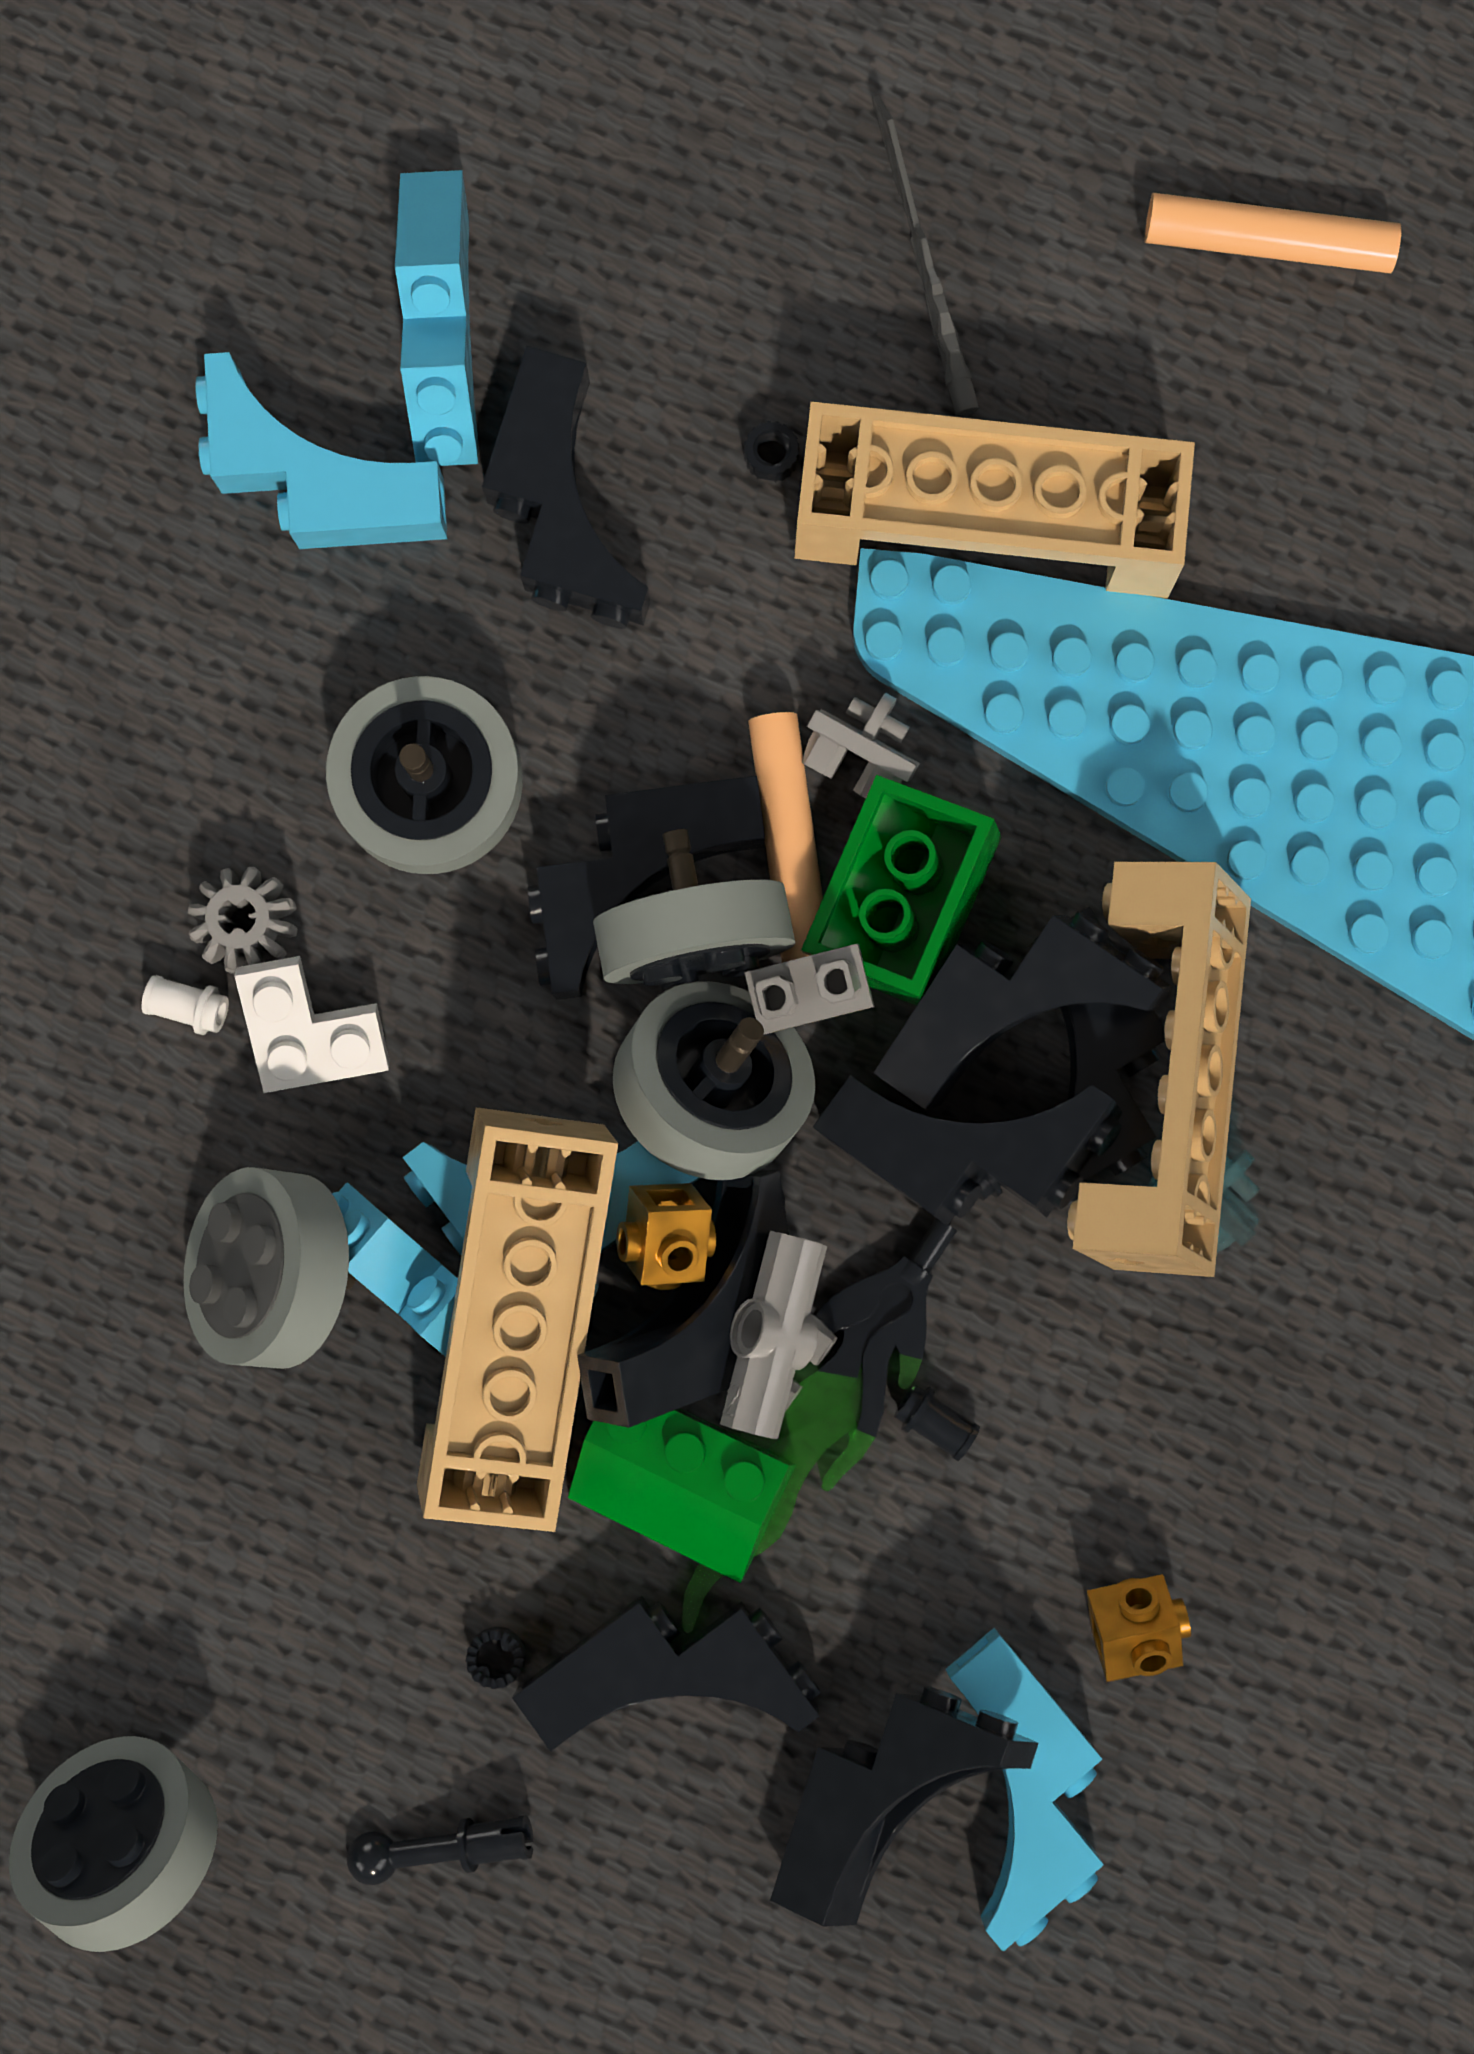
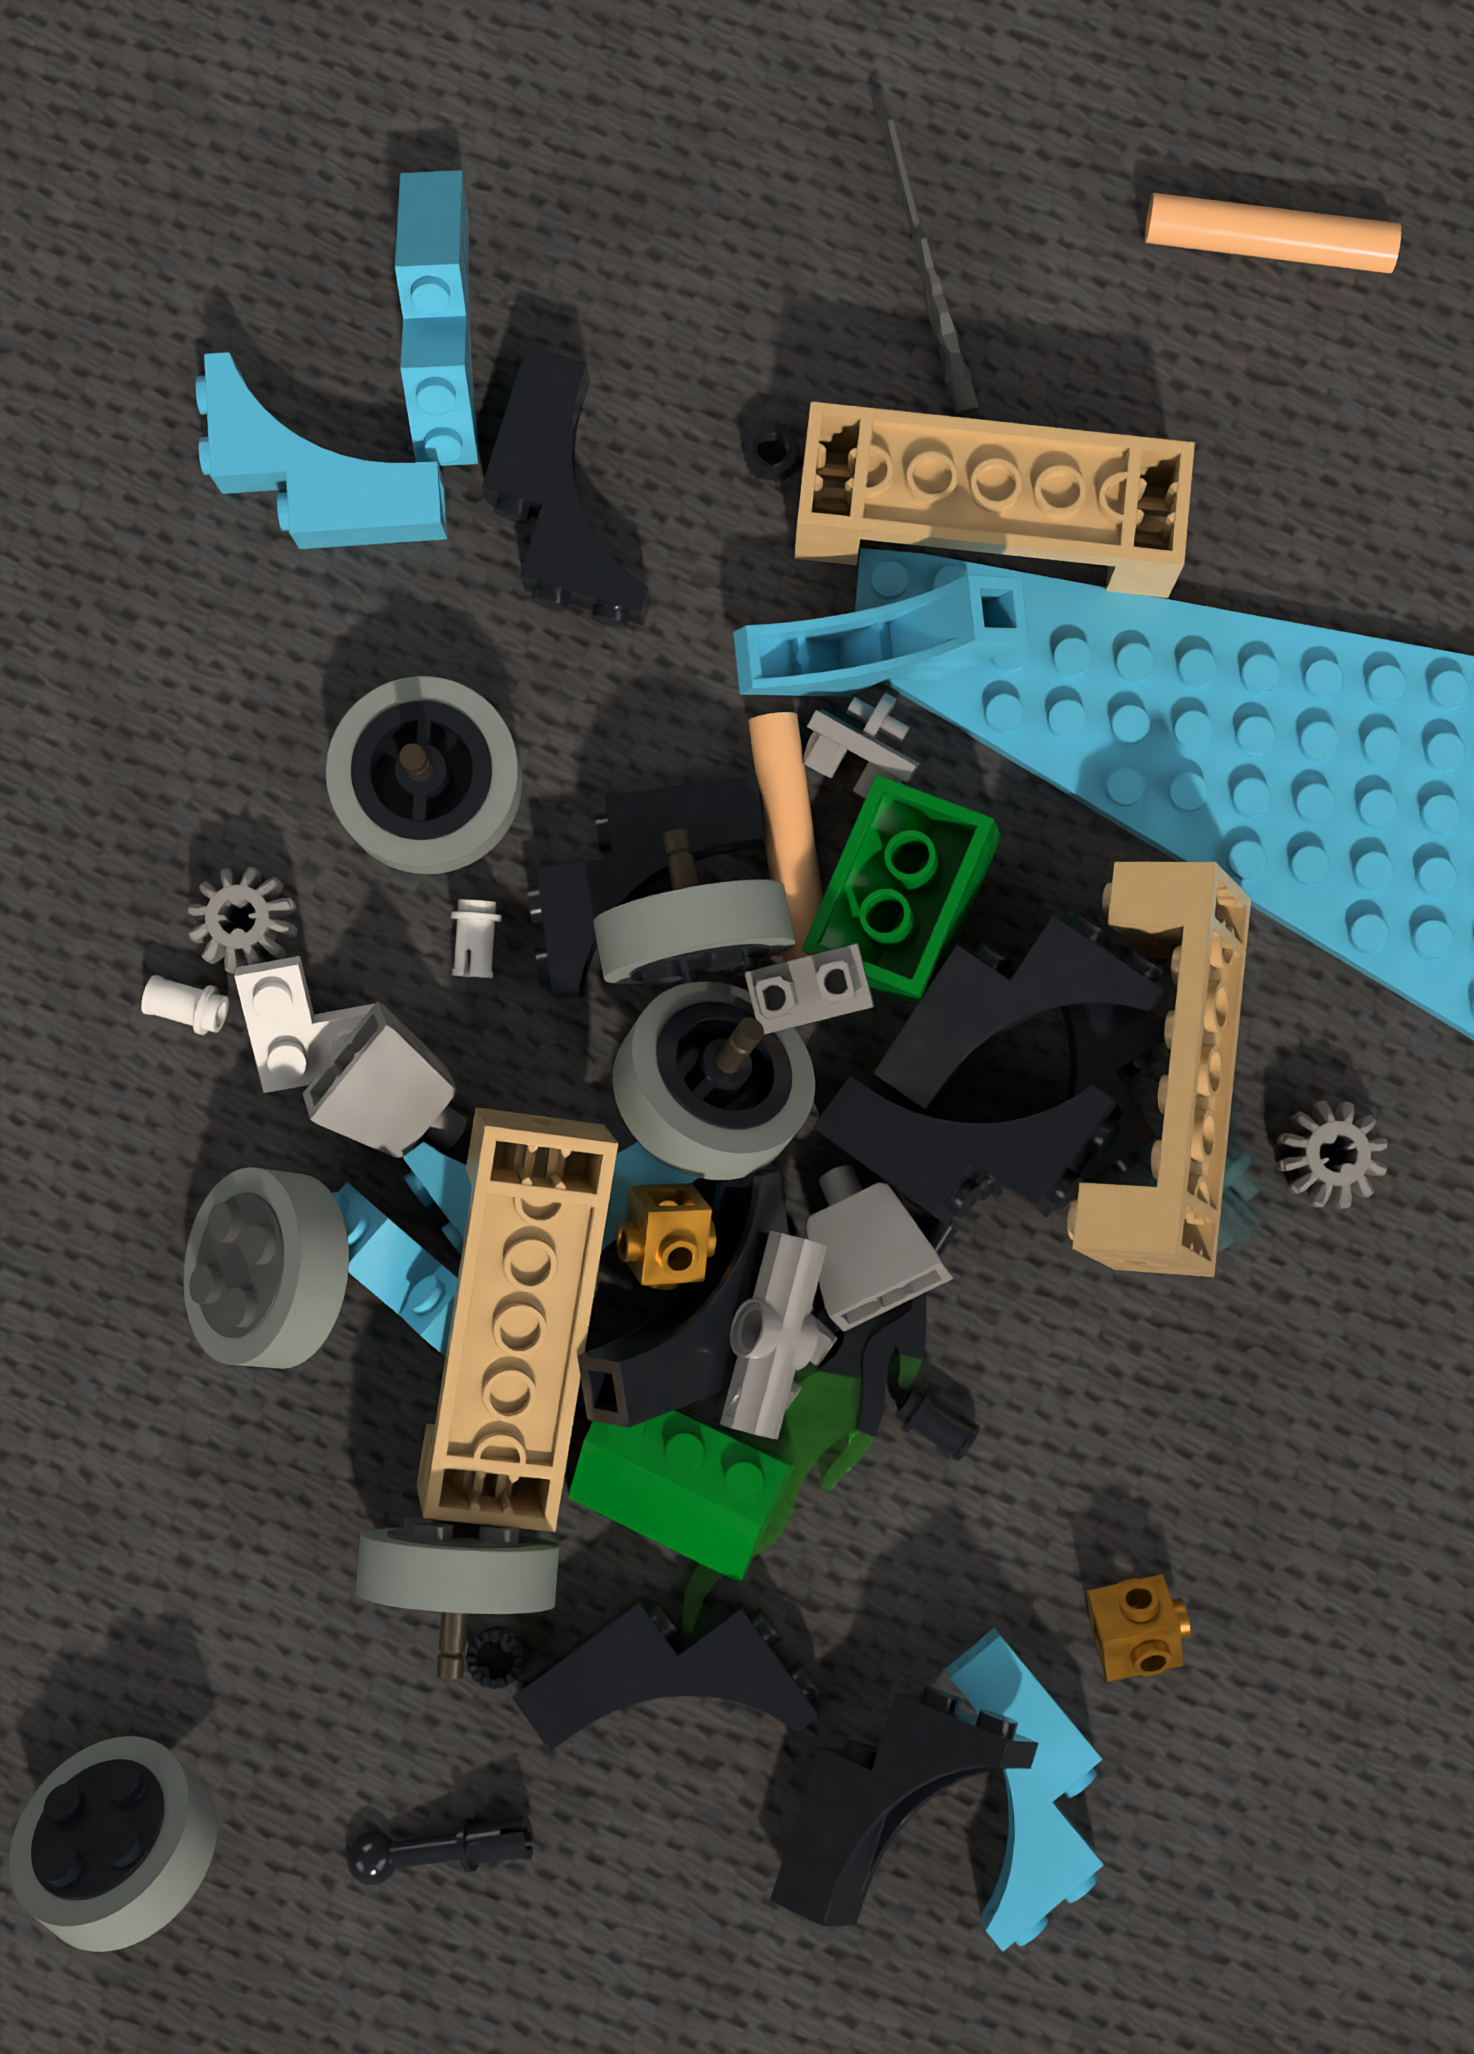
(385, 1089): none -> light grey torso
(456, 1574): none -> light grey wheel
(474, 938): none -> white pin
(872, 1252): none -> light grey torso
(902, 640): none -> medium azure arch
(1339, 1178): none -> light grey gear

